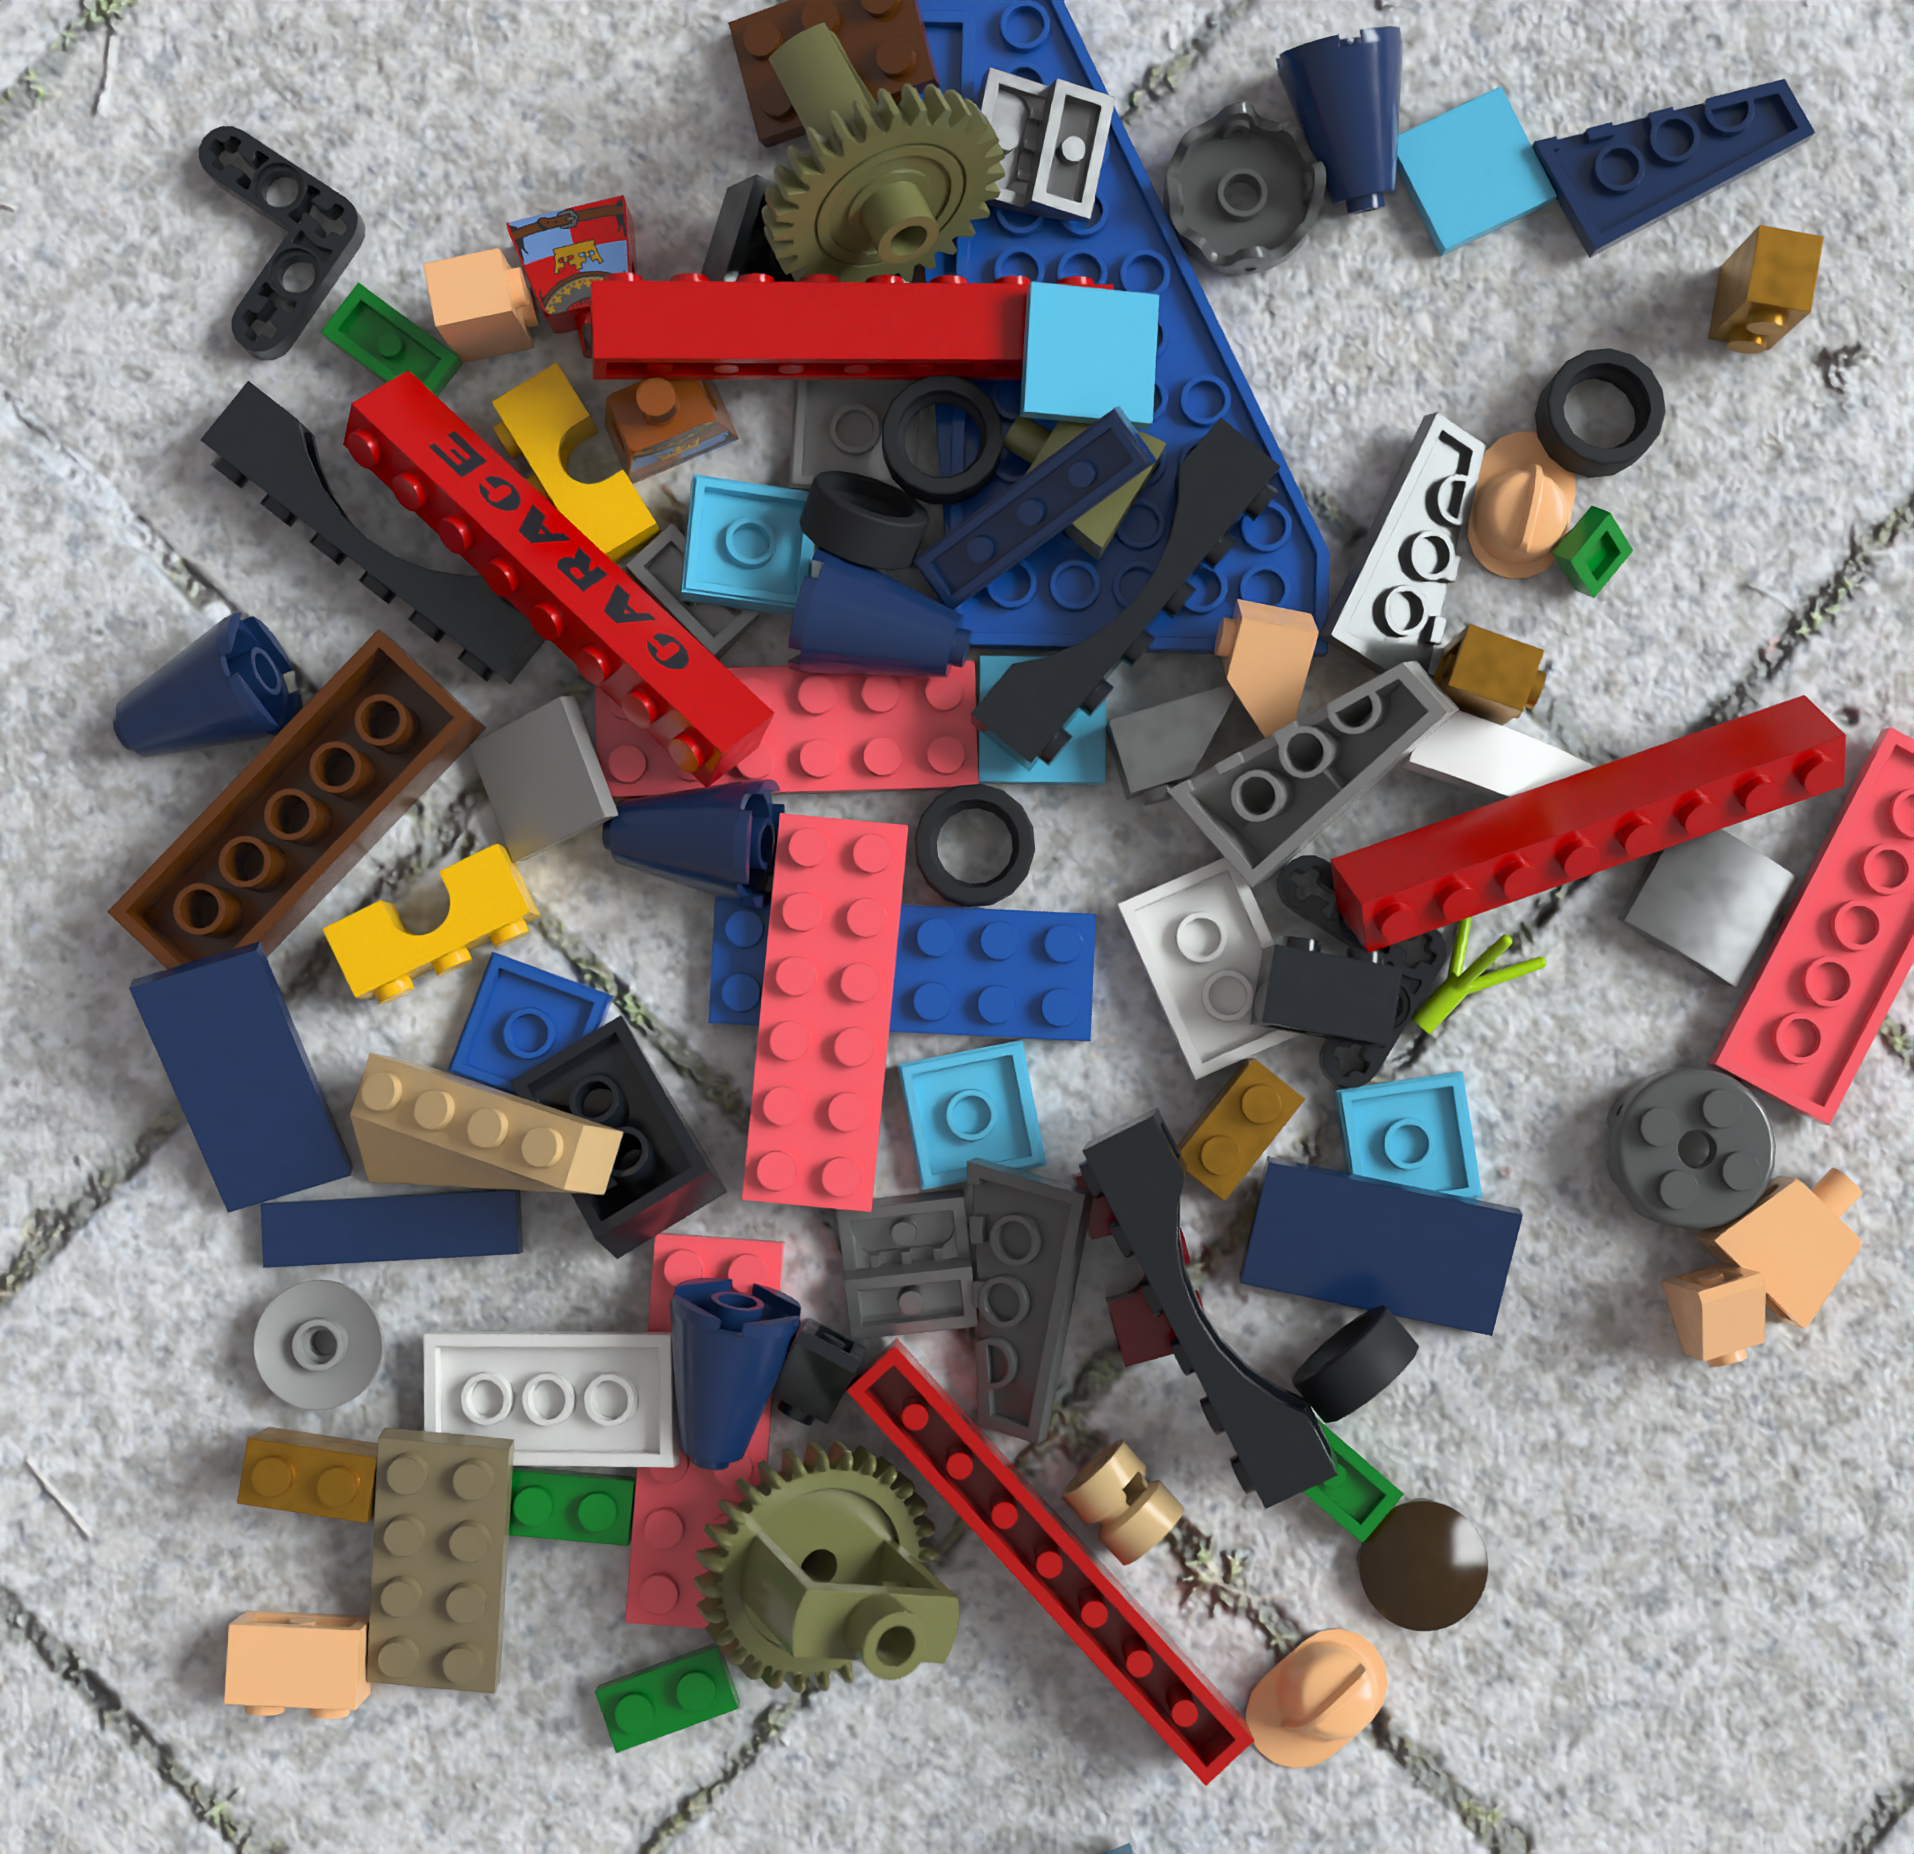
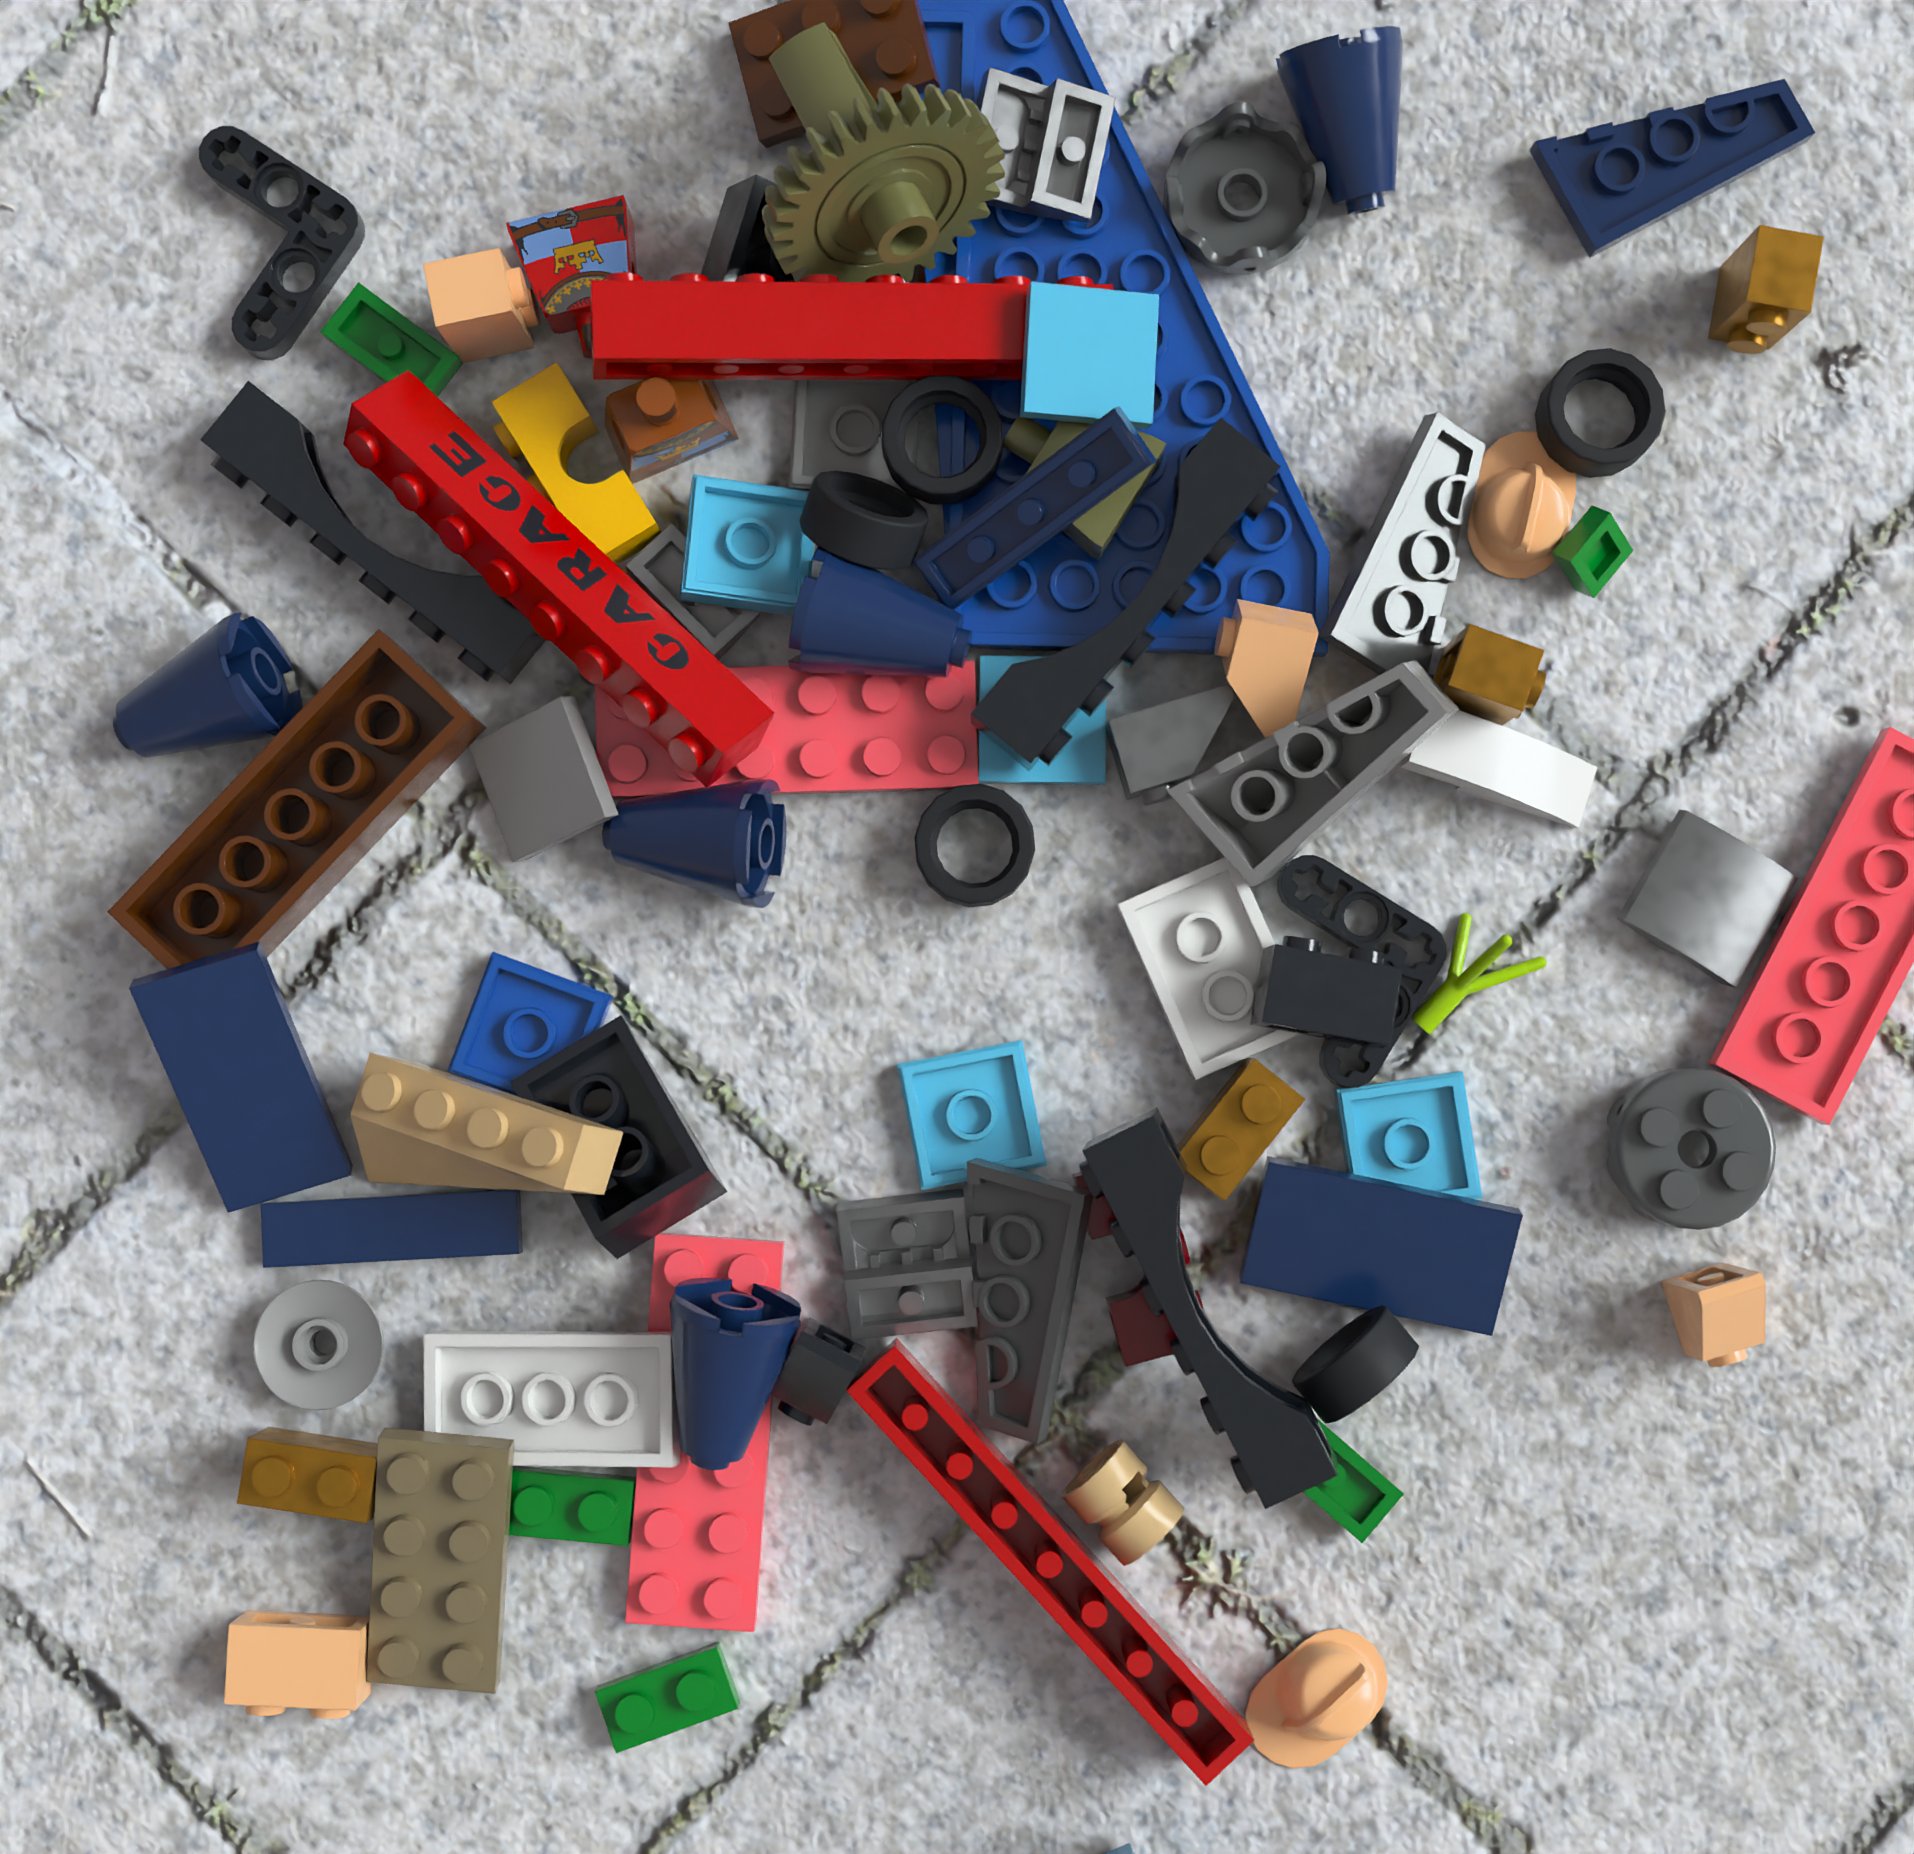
(485, 906): yellow arch -> none
(825, 1012): coral plate -> none
(852, 1595): olive piece -> none
(952, 971): blue plate -> none
(1423, 1566): dark brown dish -> none
(1472, 171): medium azure tile -> none
(1588, 822): red brick -> none
(1794, 1242): light nougat torso -> none

